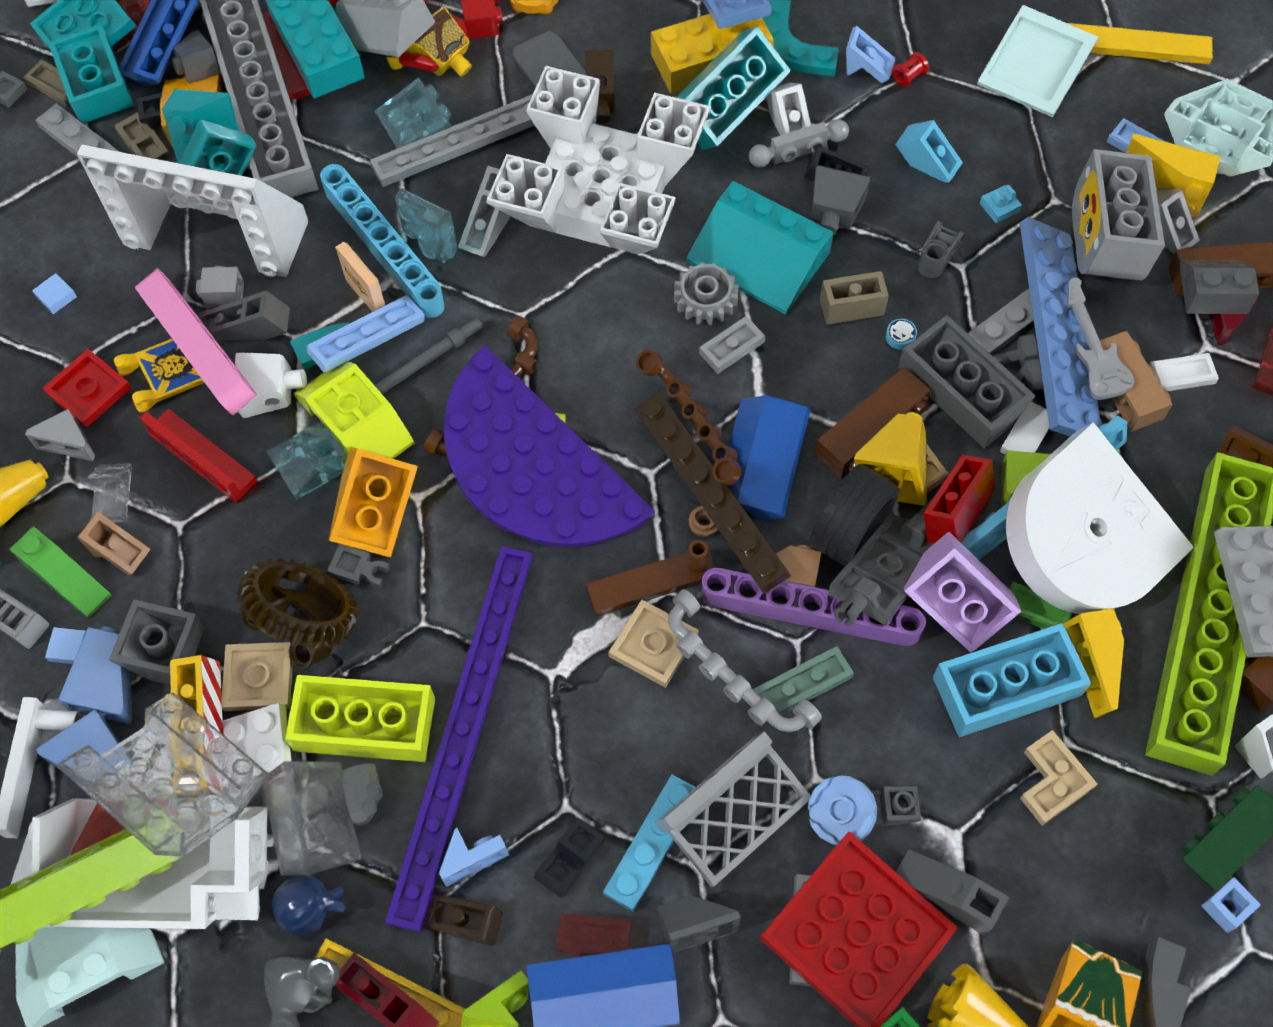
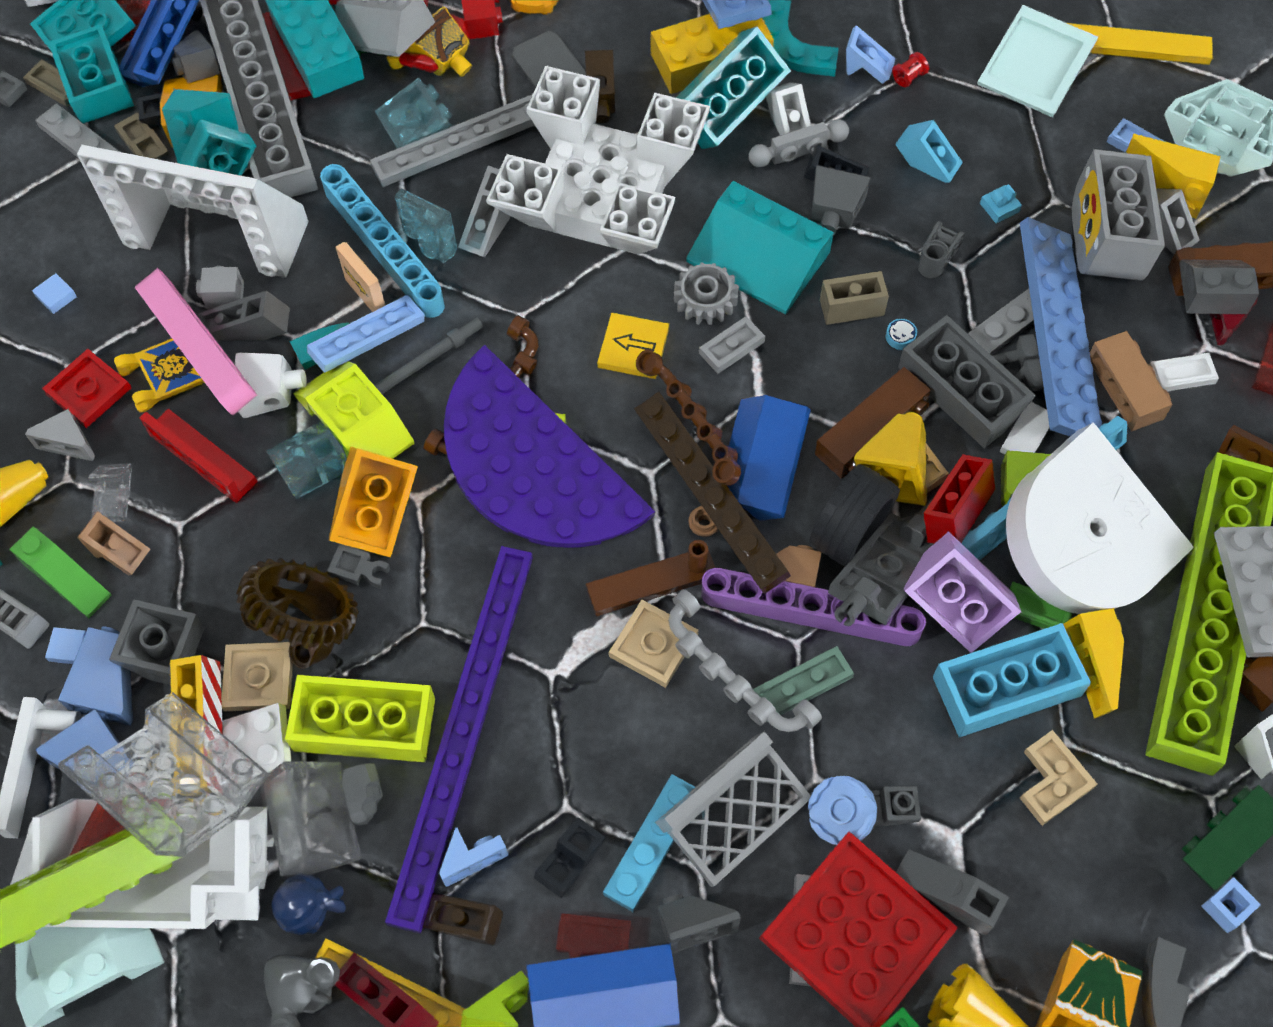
(626, 339): none -> yellow tile
(1106, 372): light grey piece -> none

